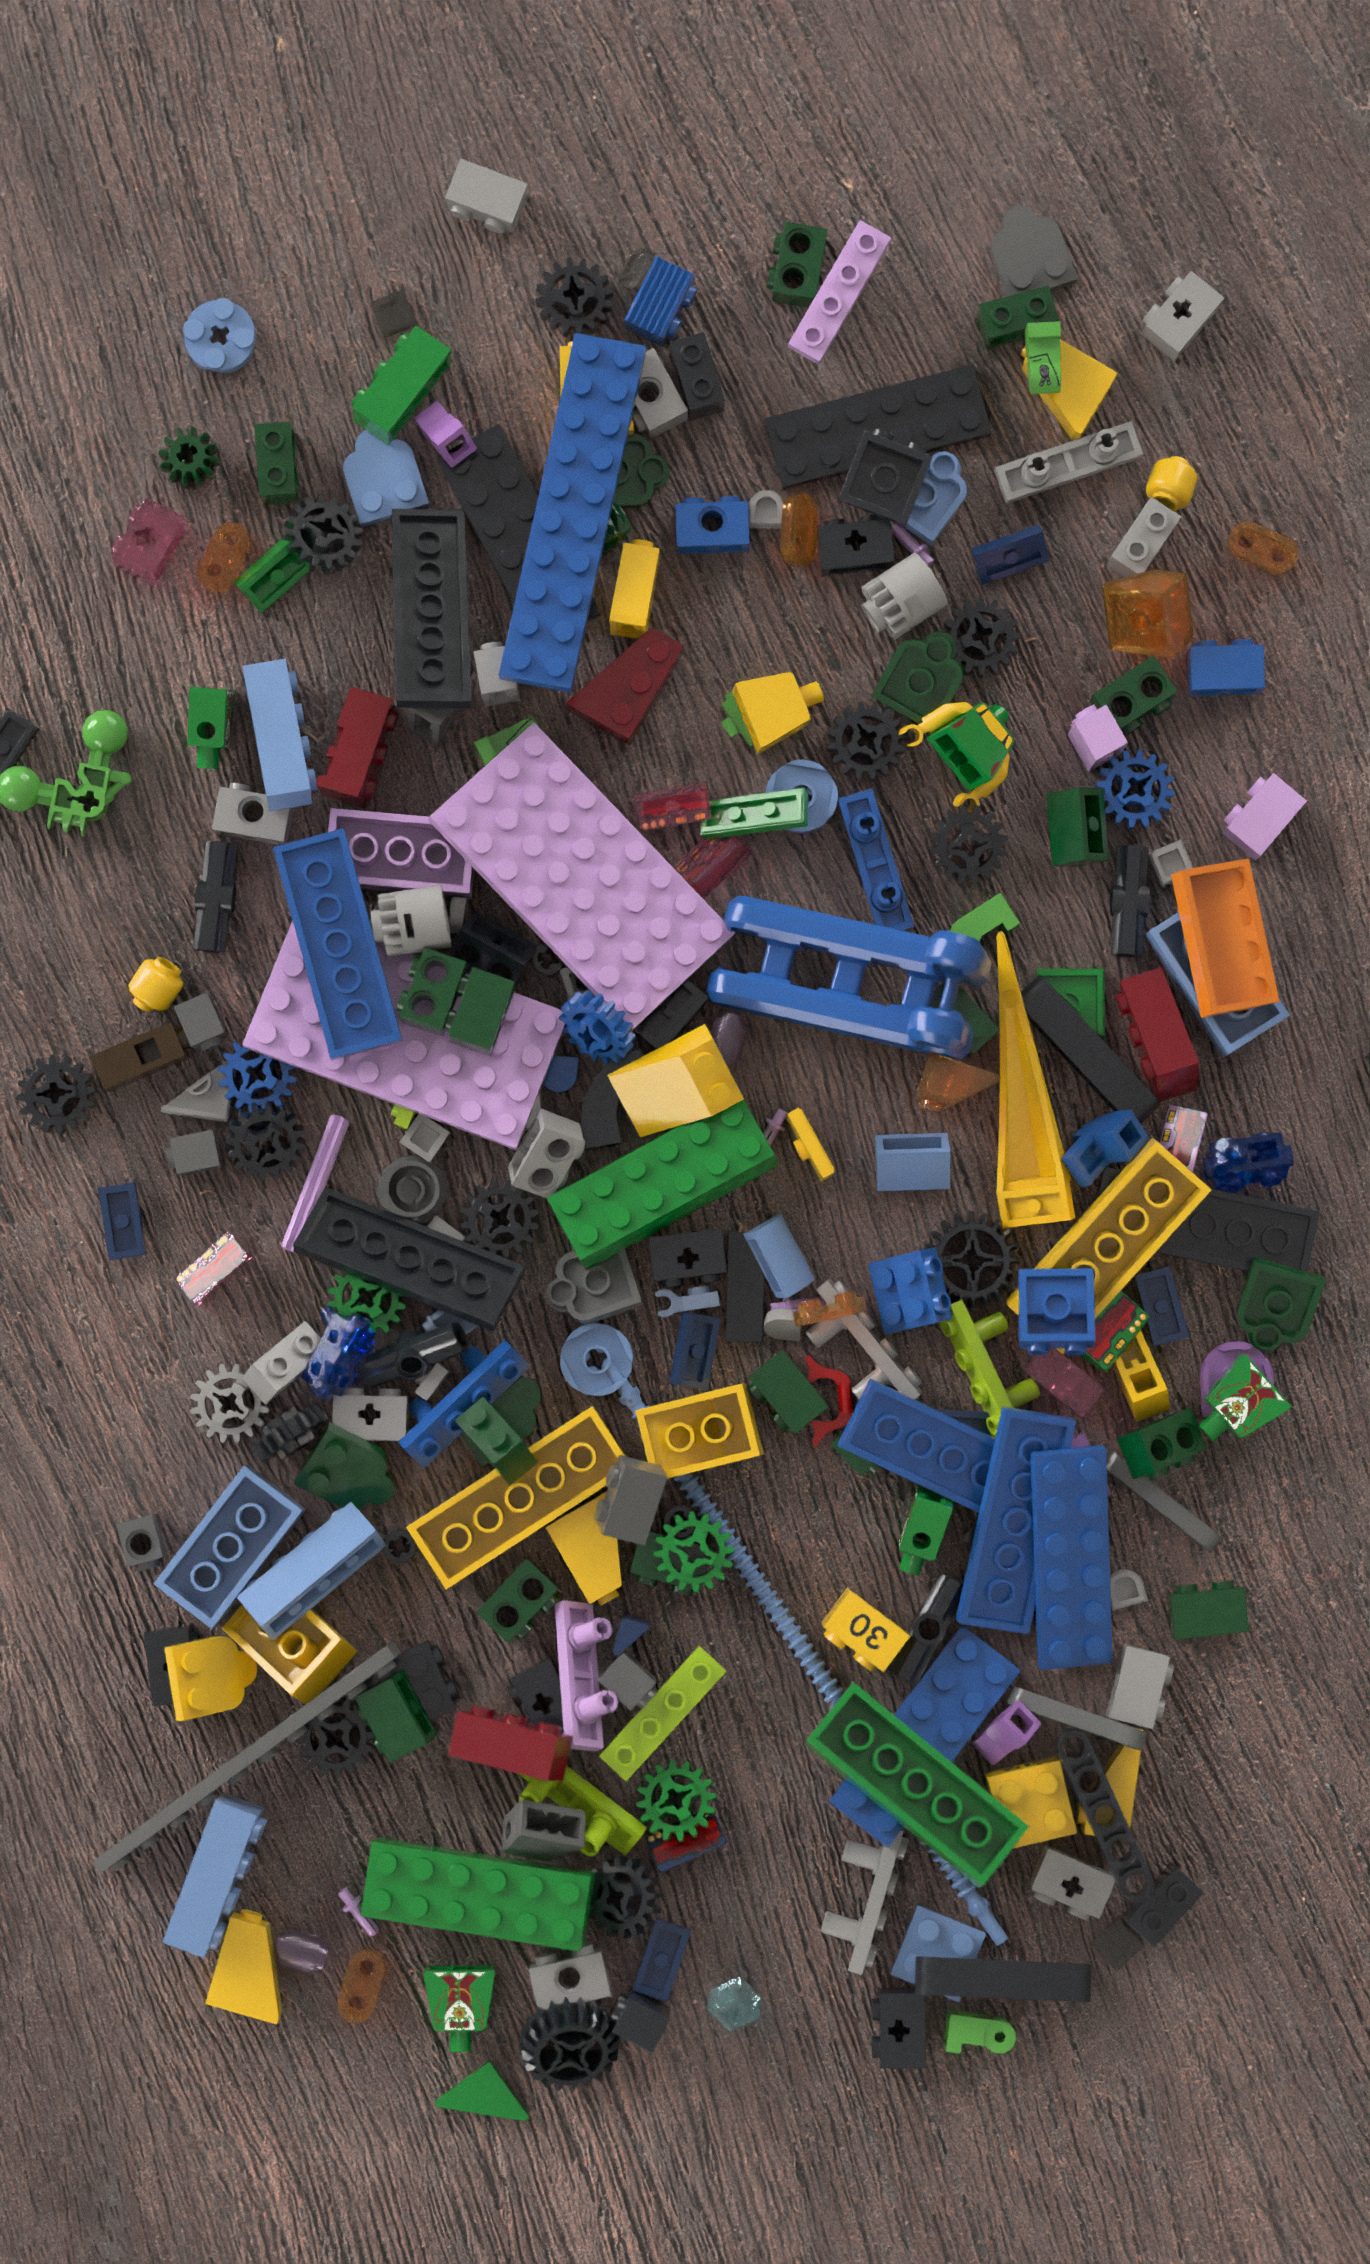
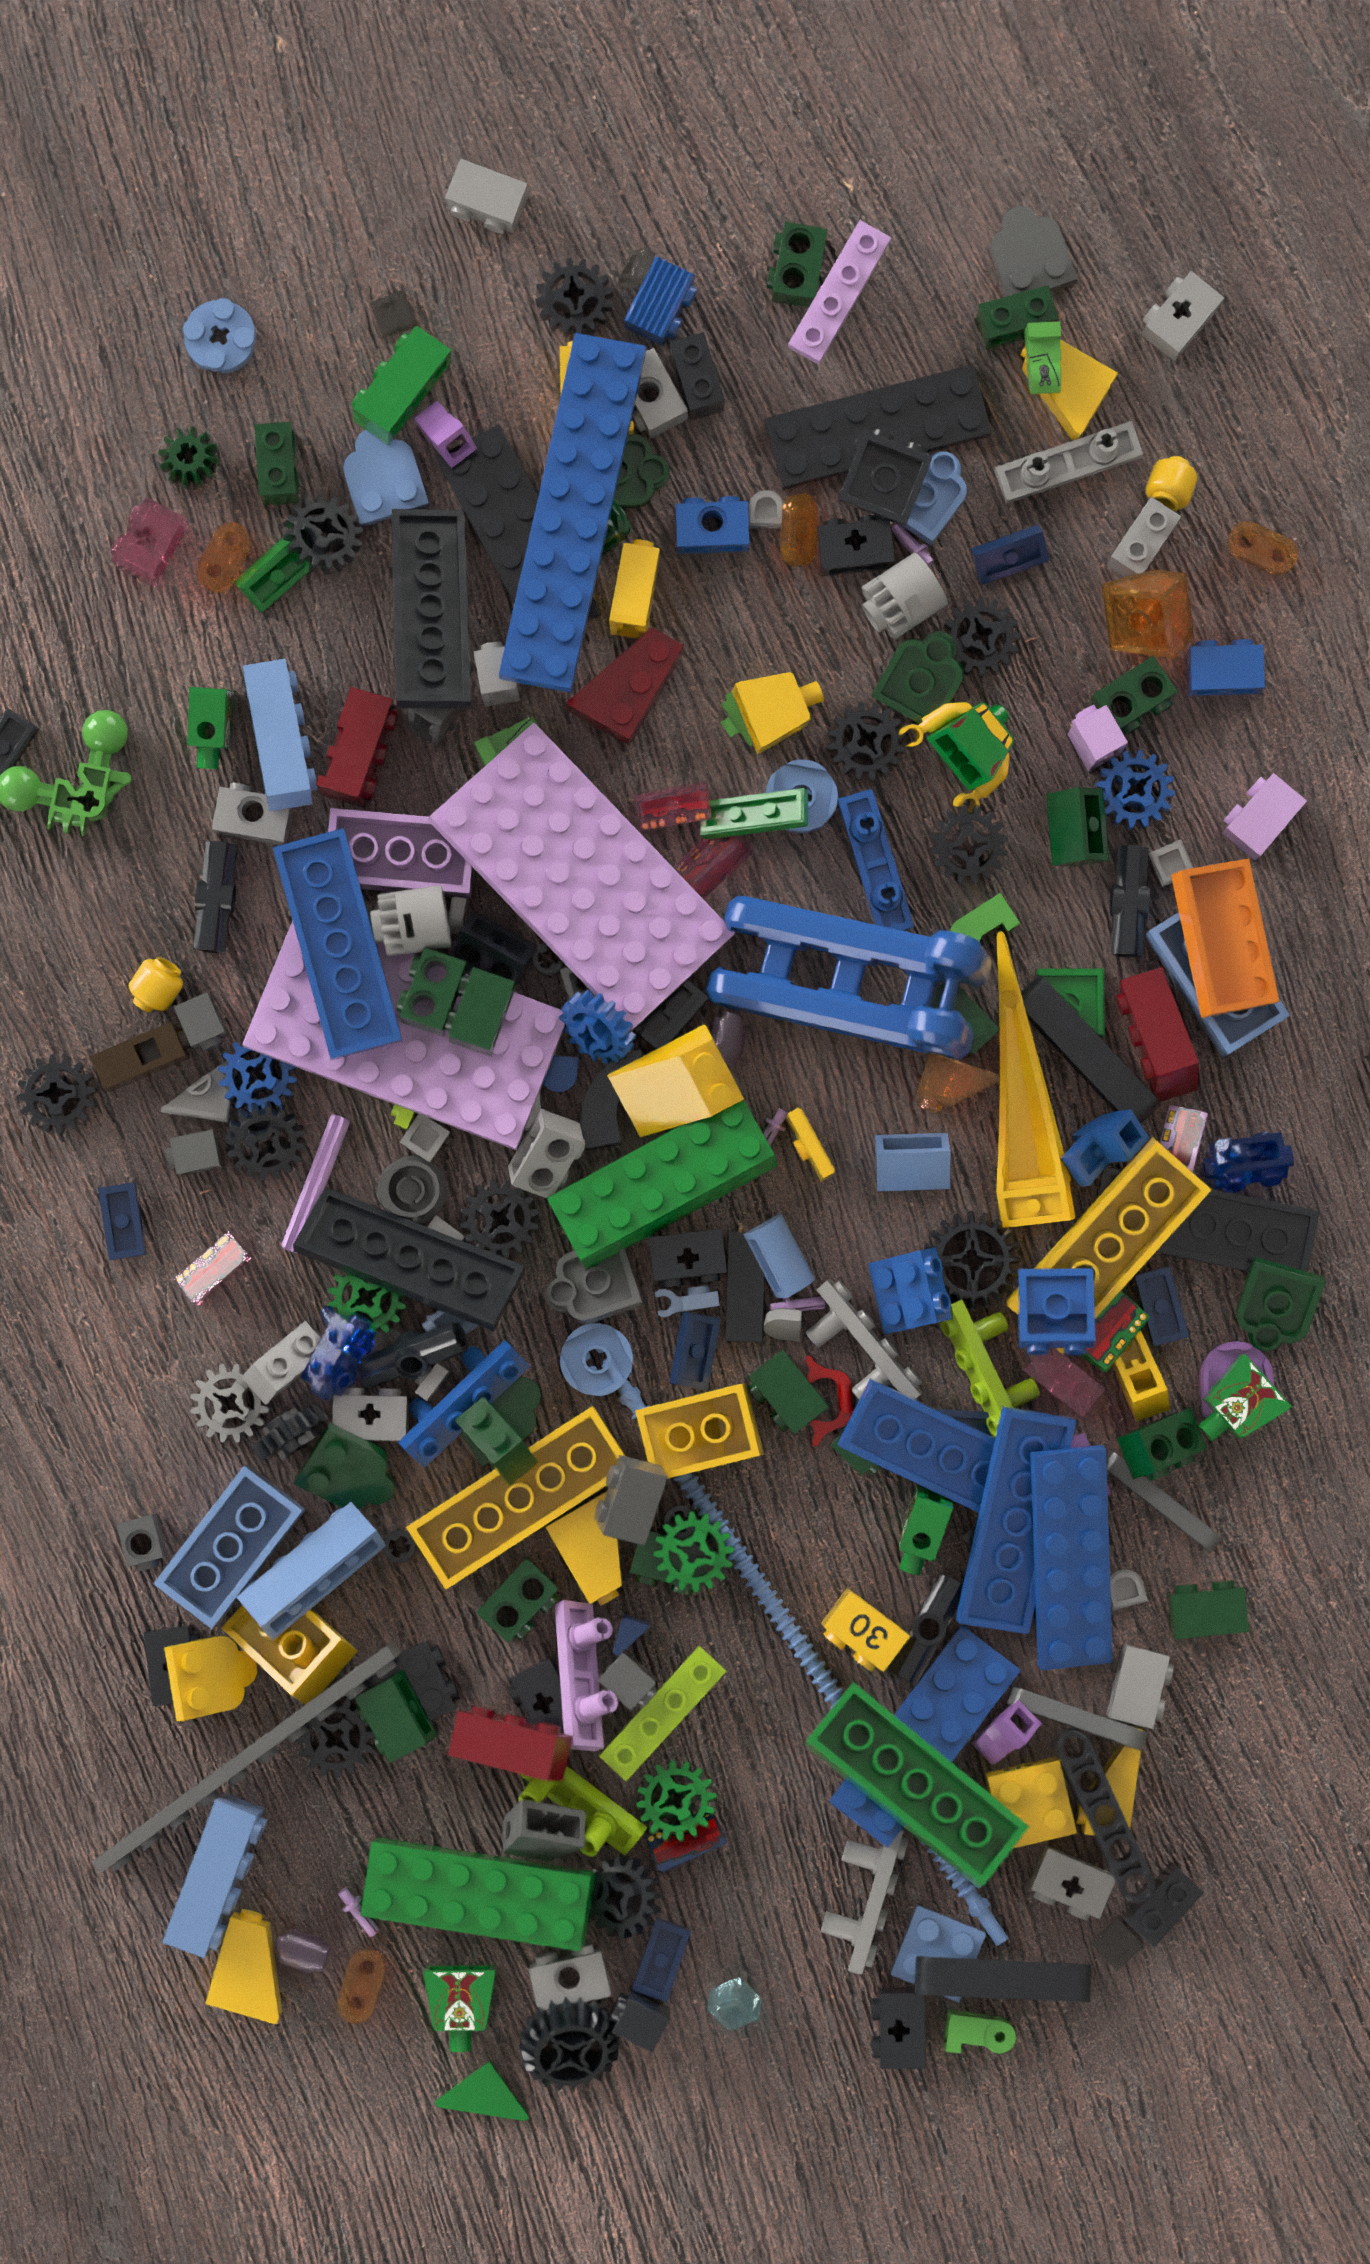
(844, 1305): clear orange plate -> none

